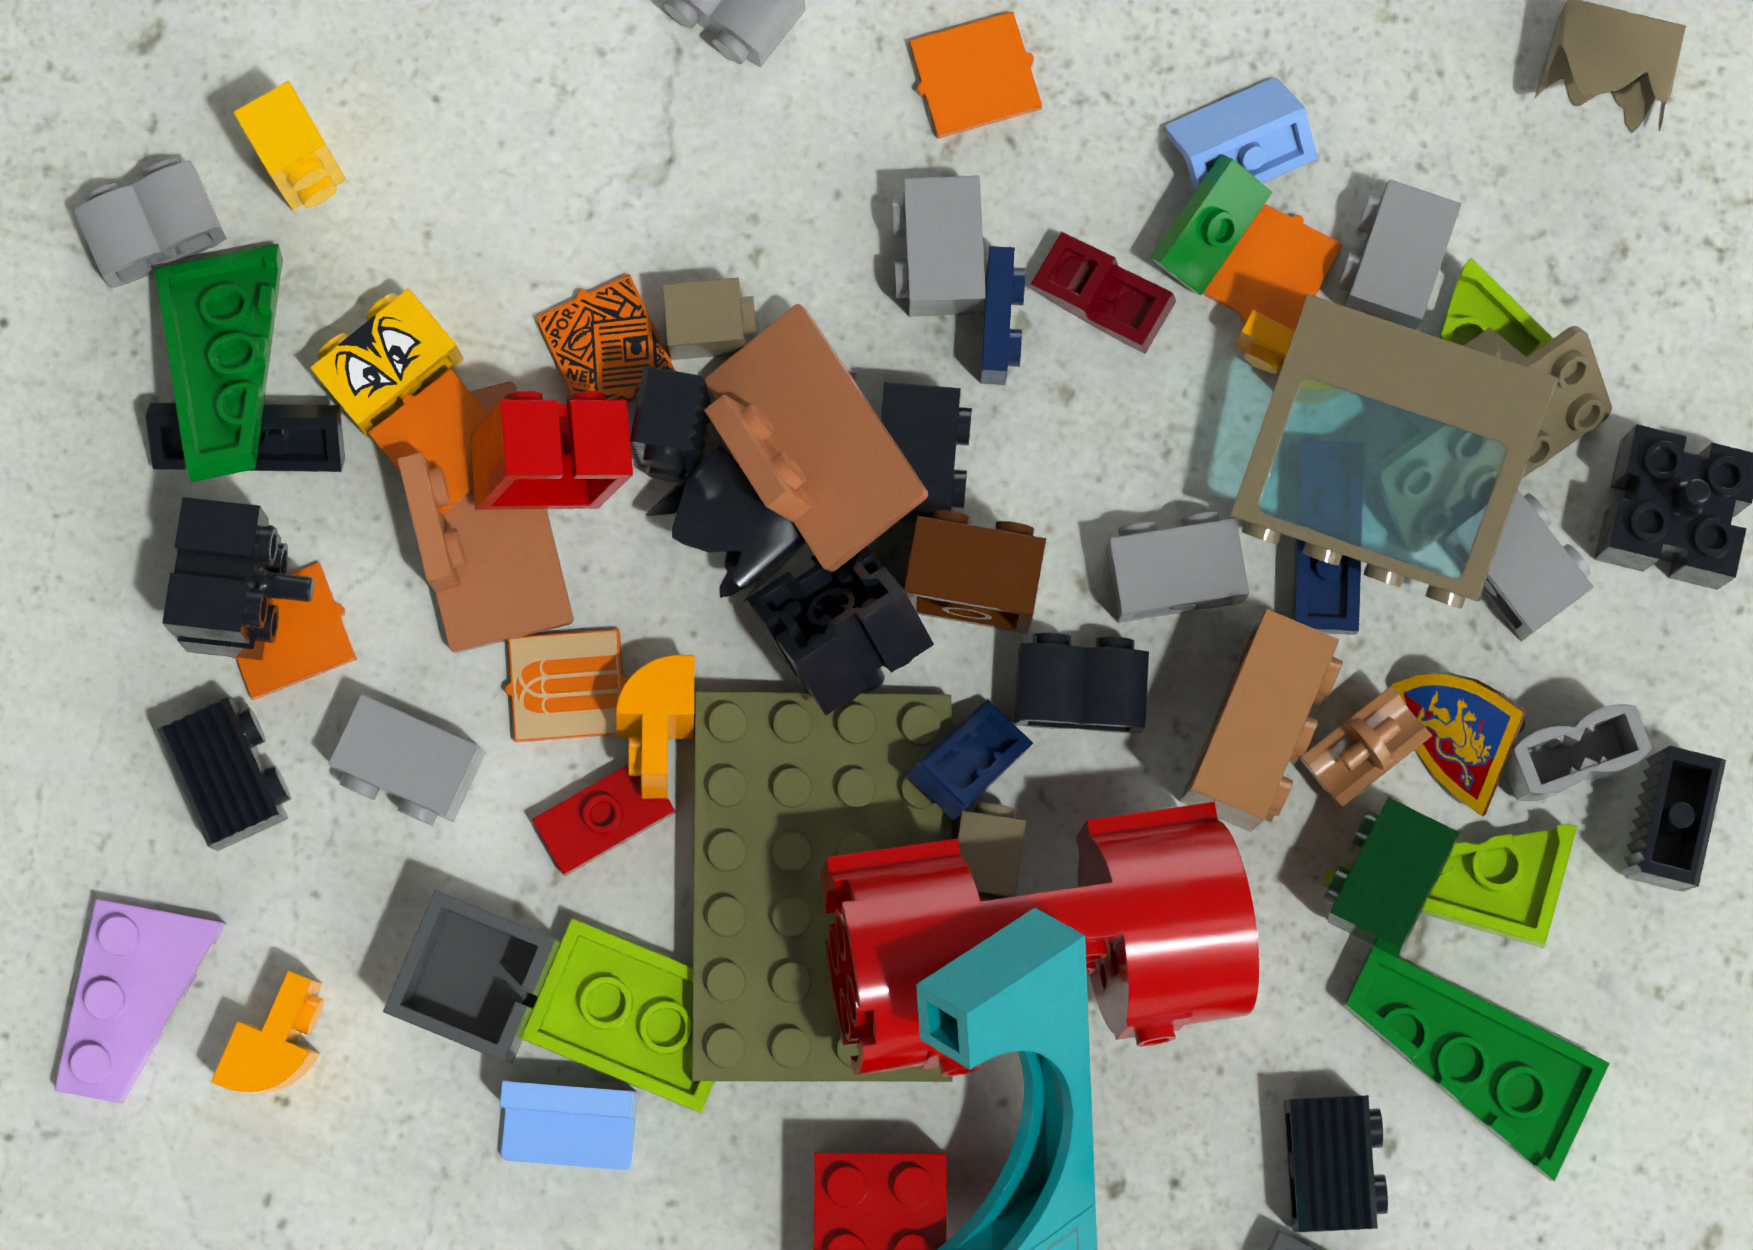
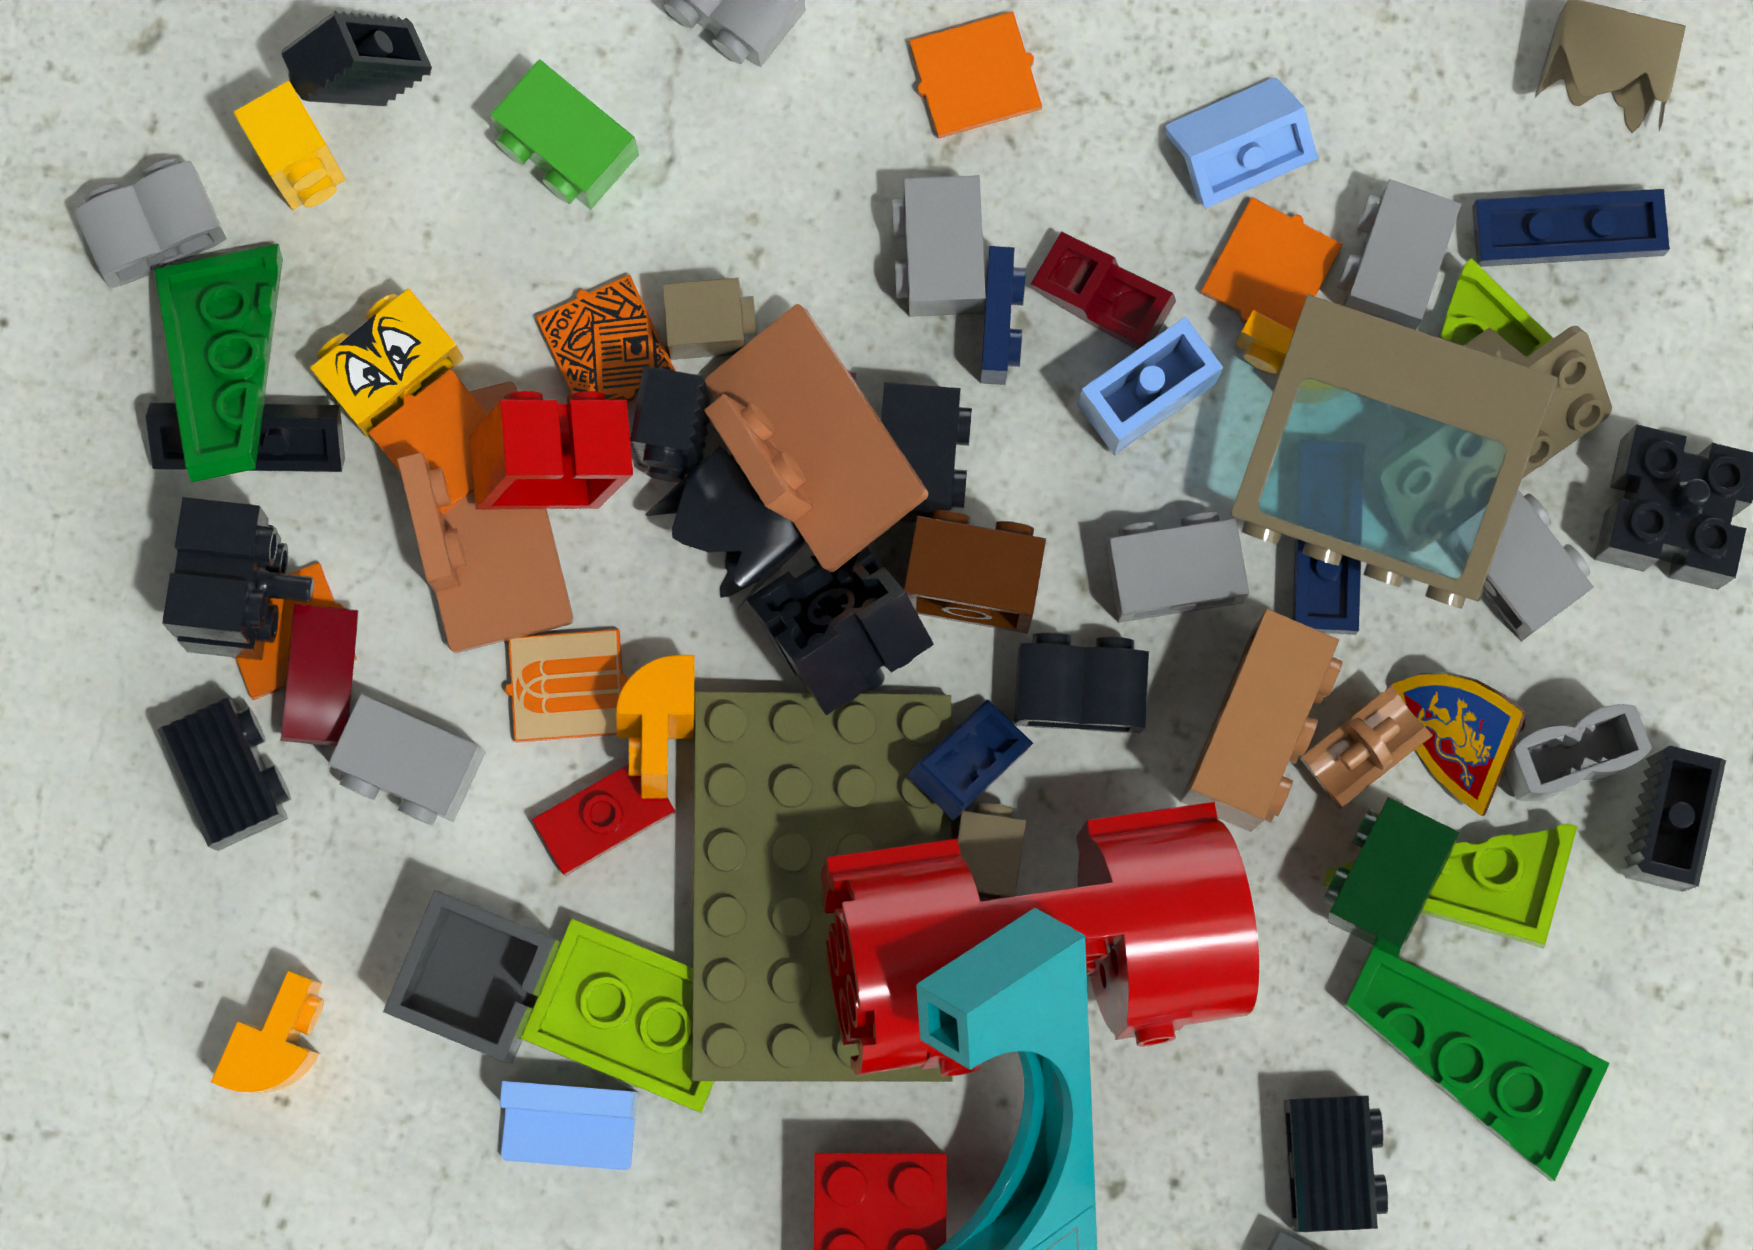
(126, 990): lavender wing -> none
(319, 674): none -> dark red slope
(356, 60): none -> black brick
(563, 136): none -> bright green brick
(1149, 385): none -> light blue brick
(1211, 224): green plate -> none
(1570, 227): none -> dark blue plate

